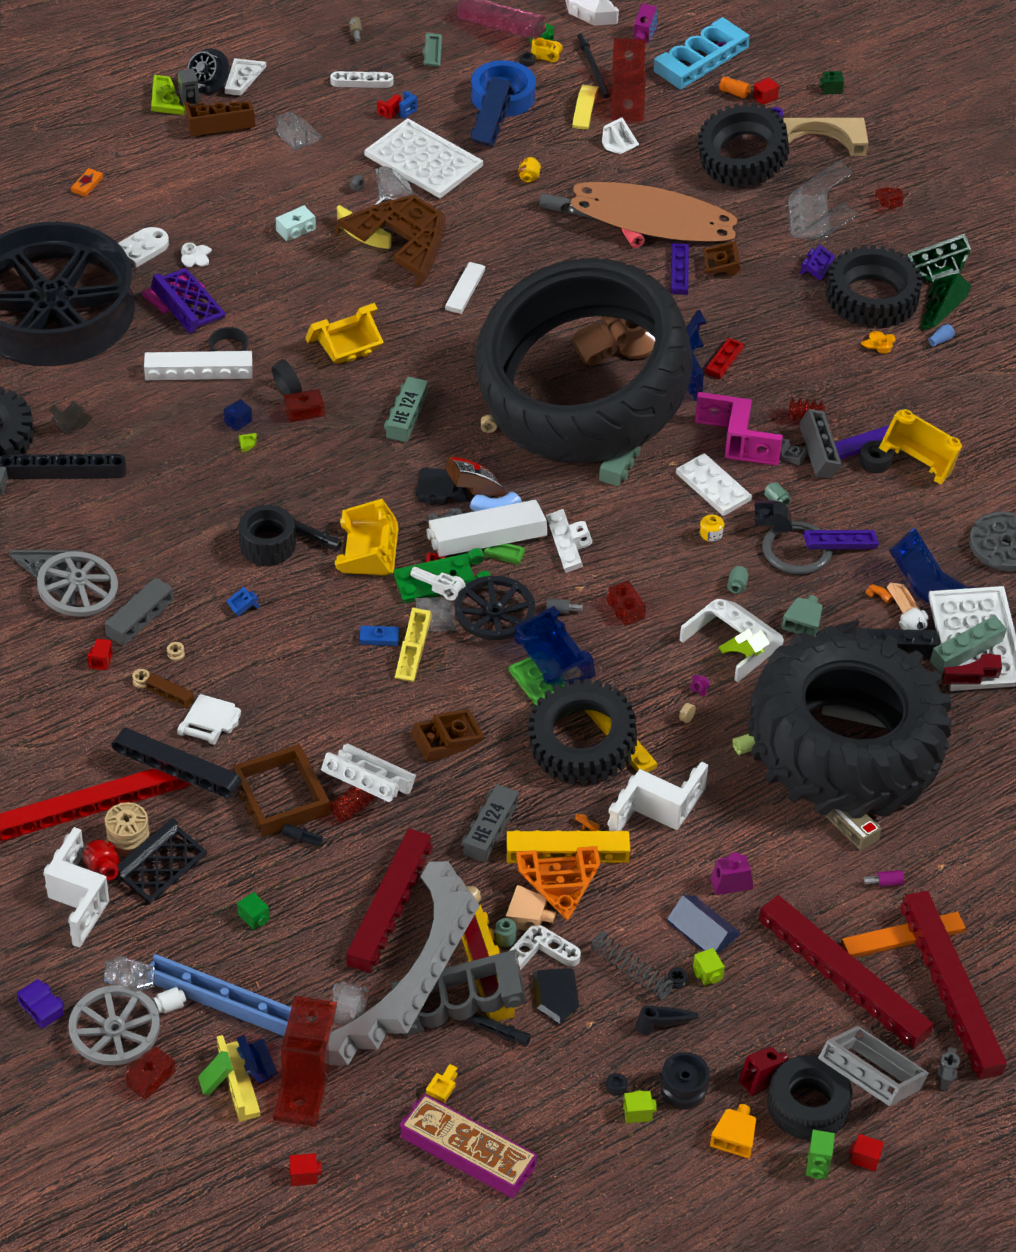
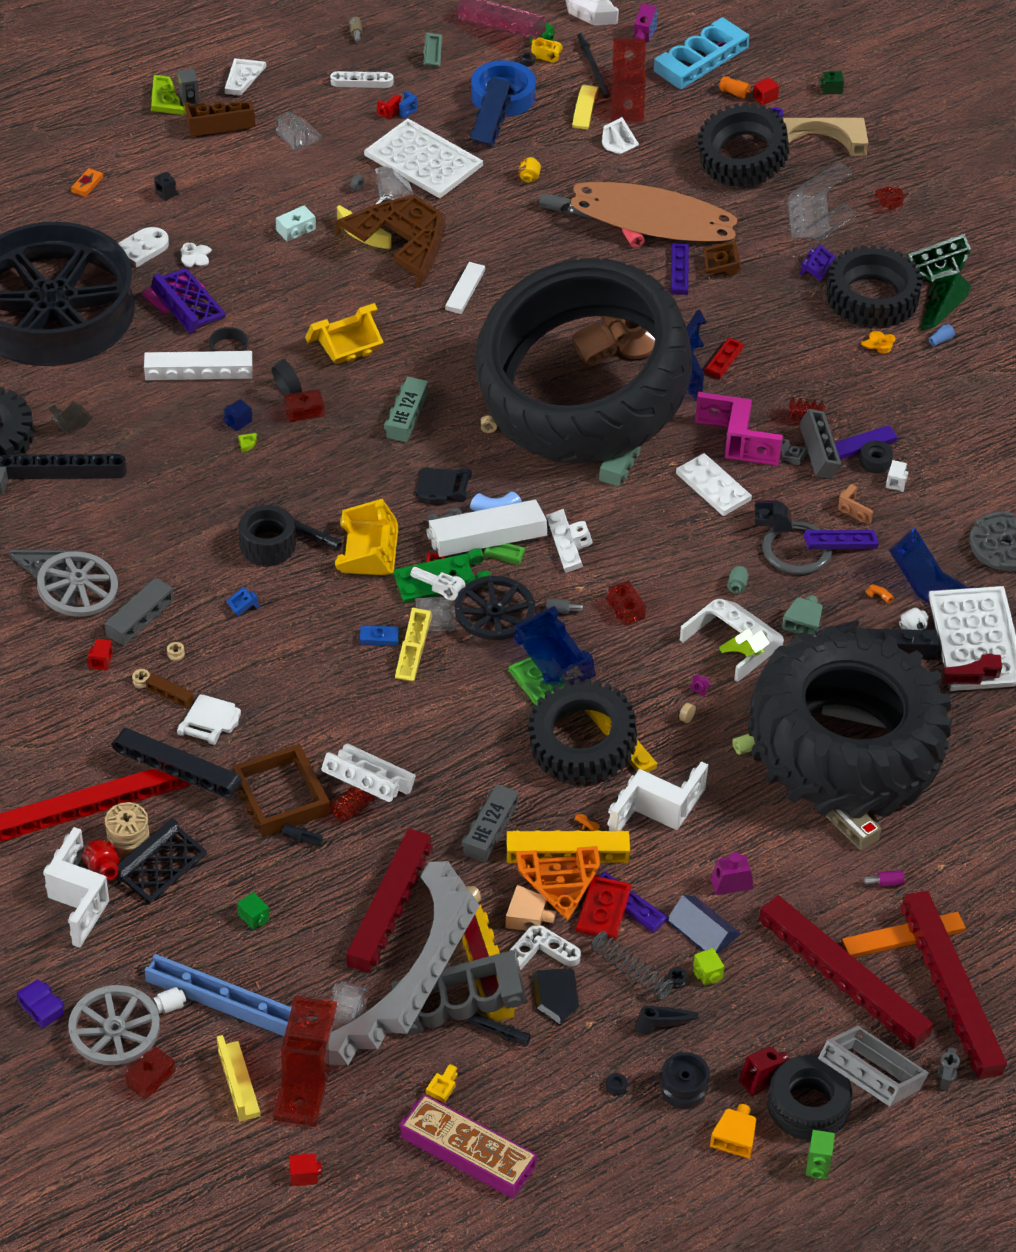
(129, 974): clear brick -> none
(165, 186): none -> black brick
(210, 69): black piece -> none
(215, 1073): bright green tile -> none
(257, 1058): clear blue bracket -> none
(446, 734): reddish brown slope -> none
(474, 476): reddish brown slope -> none
(505, 932): sand green brick -> none
(604, 907): none -> red tile
(639, 1106): lime brick -> none
(642, 910): none -> dark purple tile
(712, 528): yellow head -> none
(776, 492): sand green brick -> none
(849, 506): none -> nougat bracket
(866, 1152): red brick -> none
(897, 476): none -> white brick
(902, 596): light nougat tile -> none
(922, 442): yellow windscreen -> none
(968, 644): sand green brick -> none

